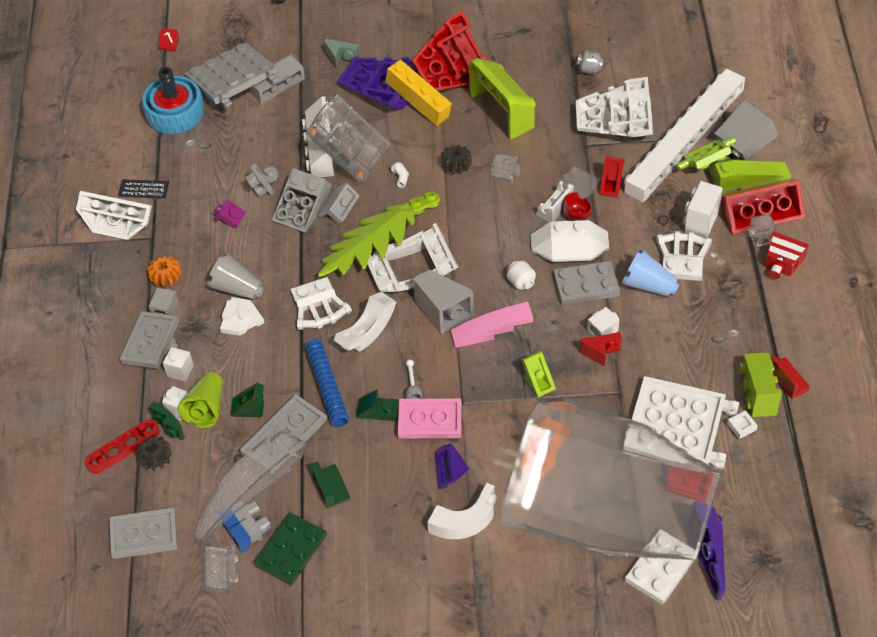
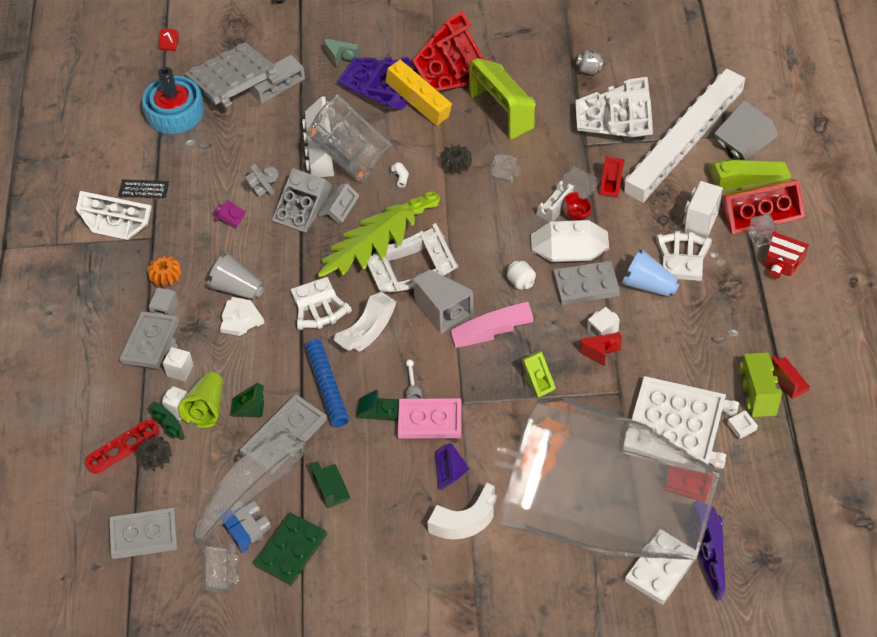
(707, 154): lime plate -> none

